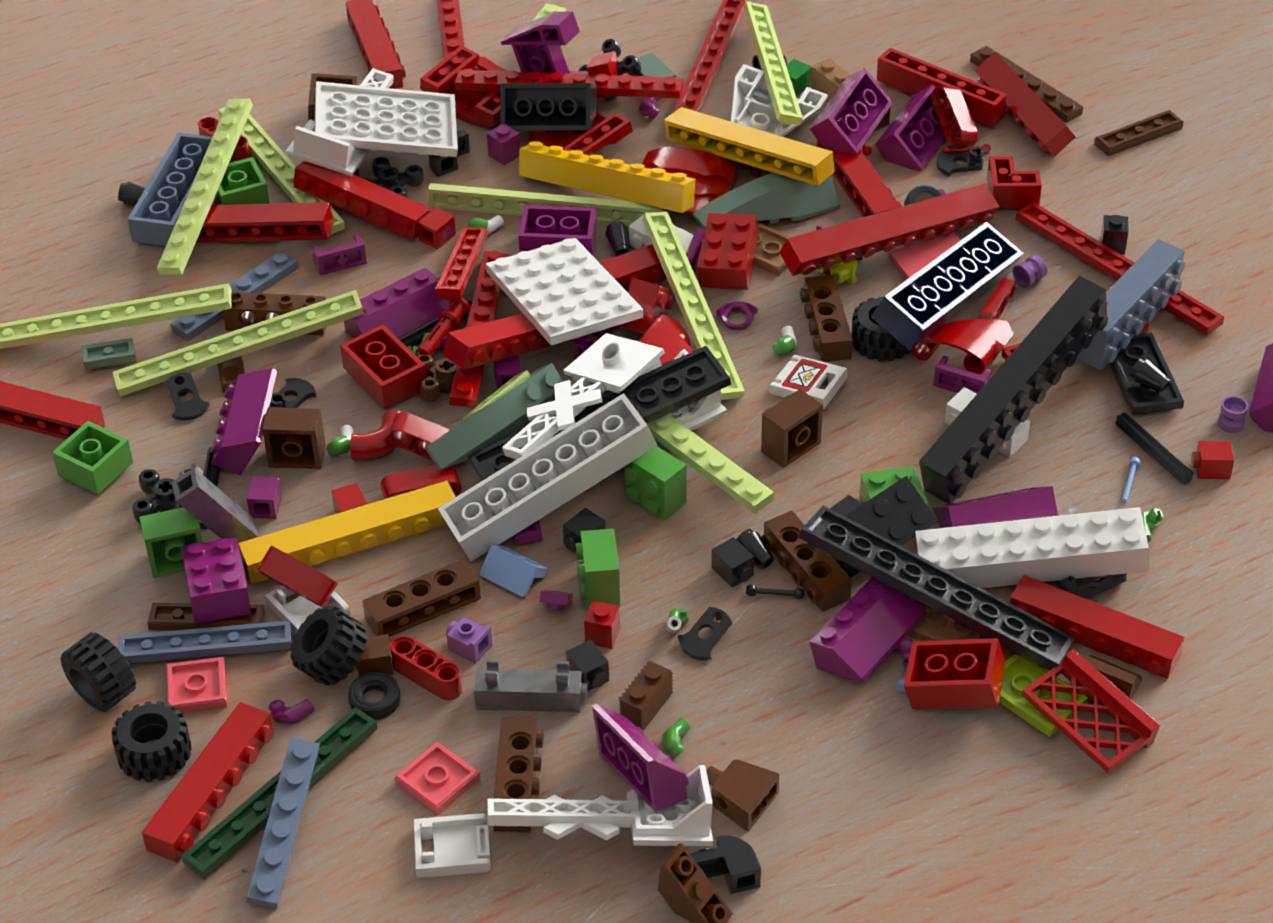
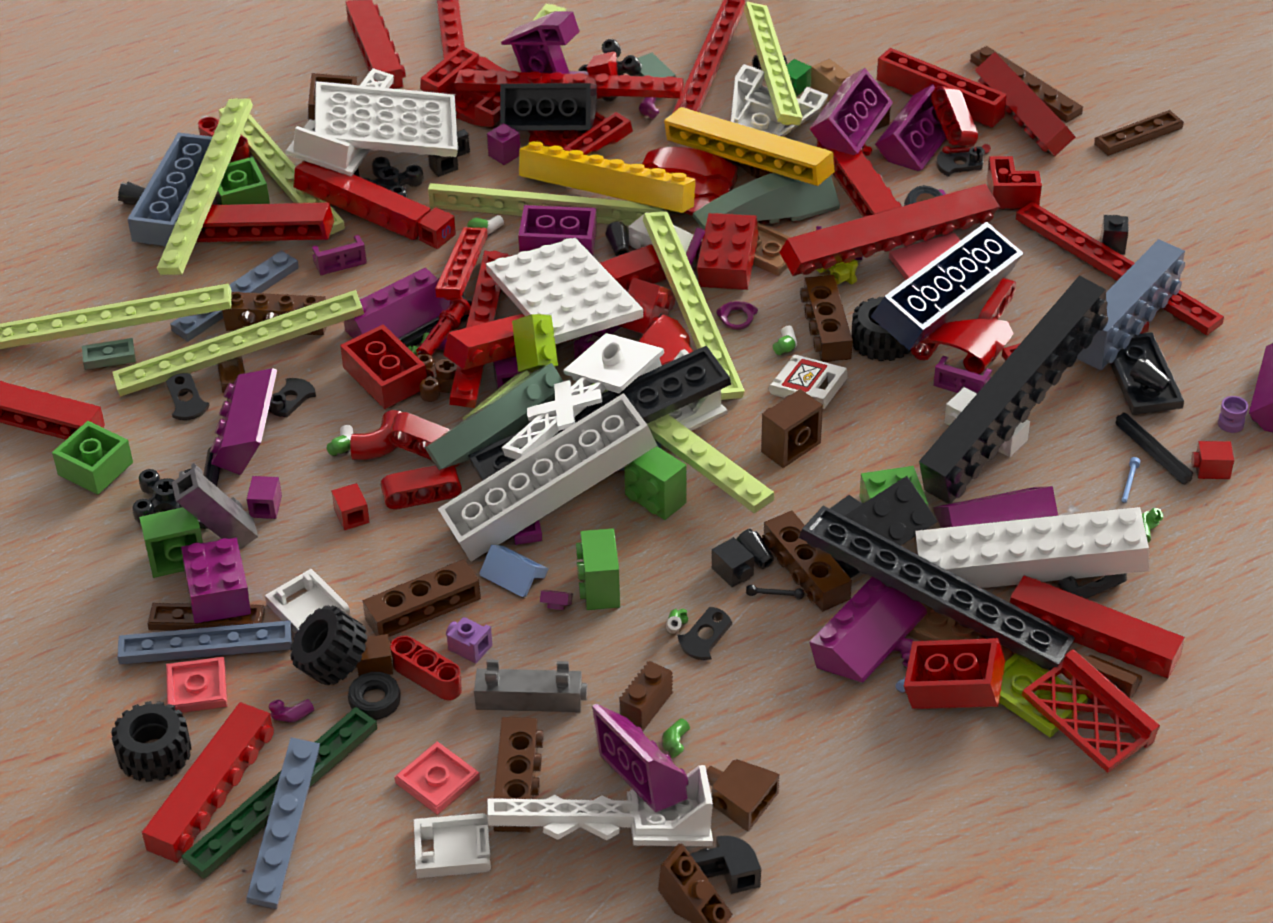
(98, 671): black tyre -> none
(294, 438): reddish brown brick -> none
(297, 576): red beam -> none
(352, 529): yellow brick -> none
(534, 342): none -> lime brick
(582, 521): black brick -> none
(590, 662): black brick -> none
(602, 624): red brick -> none
(1031, 270): medium lavender wheel -> none

